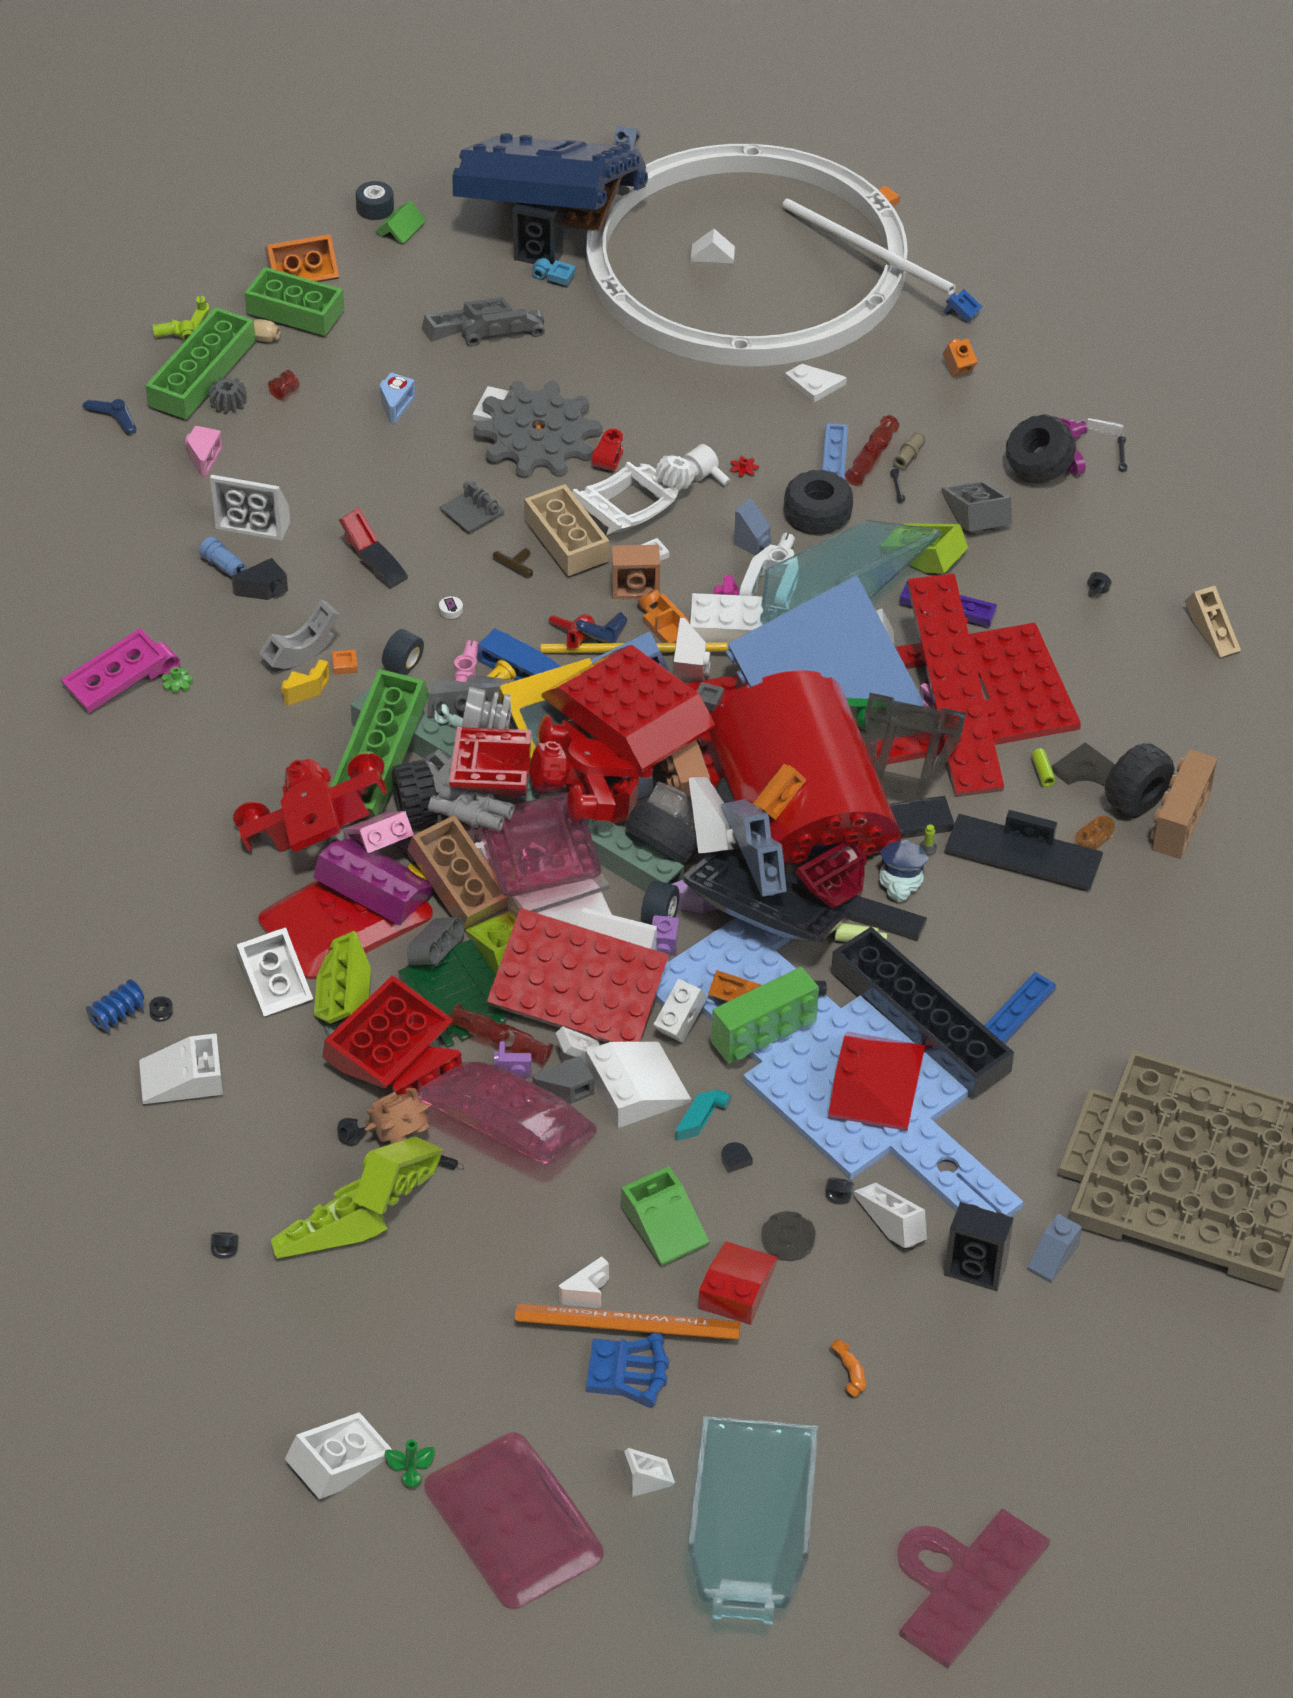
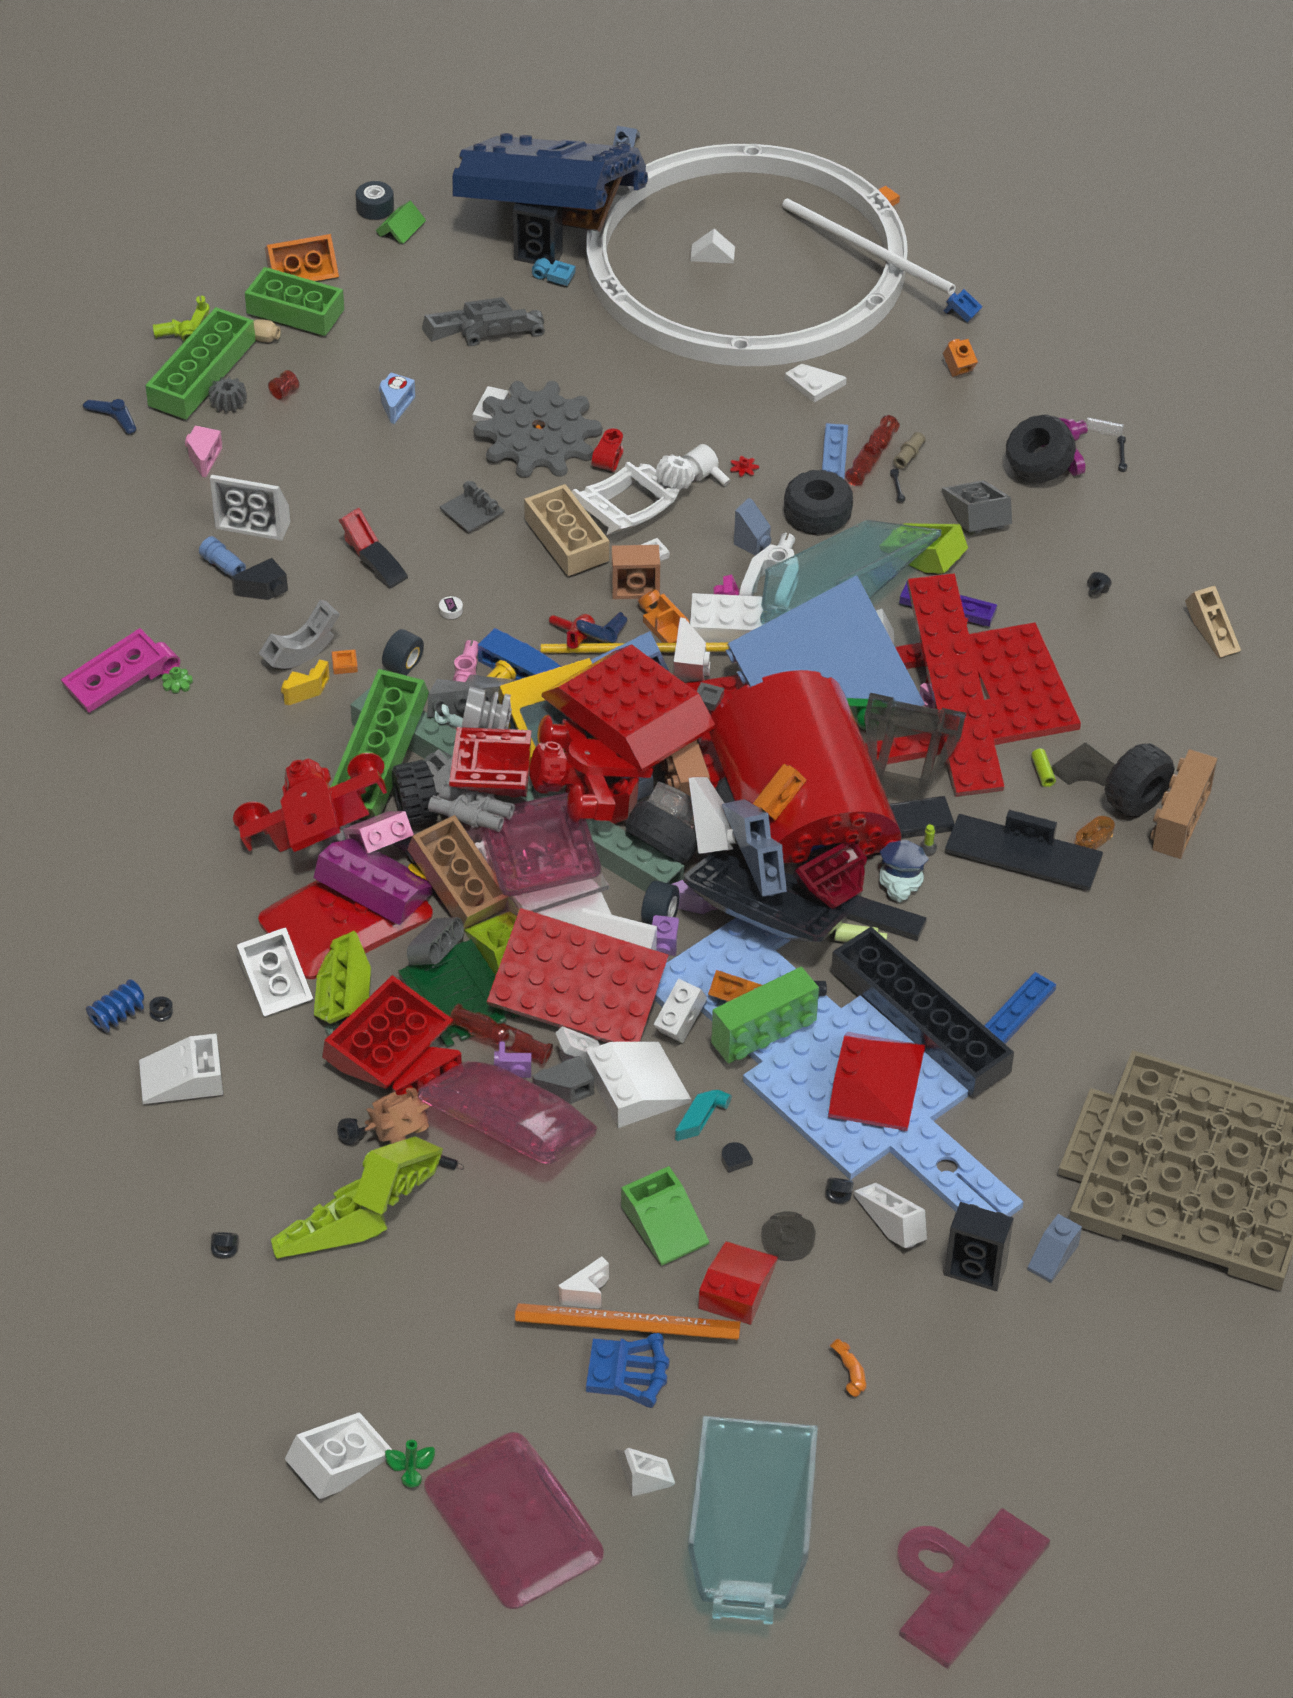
(515, 562): dark brown piece -> none

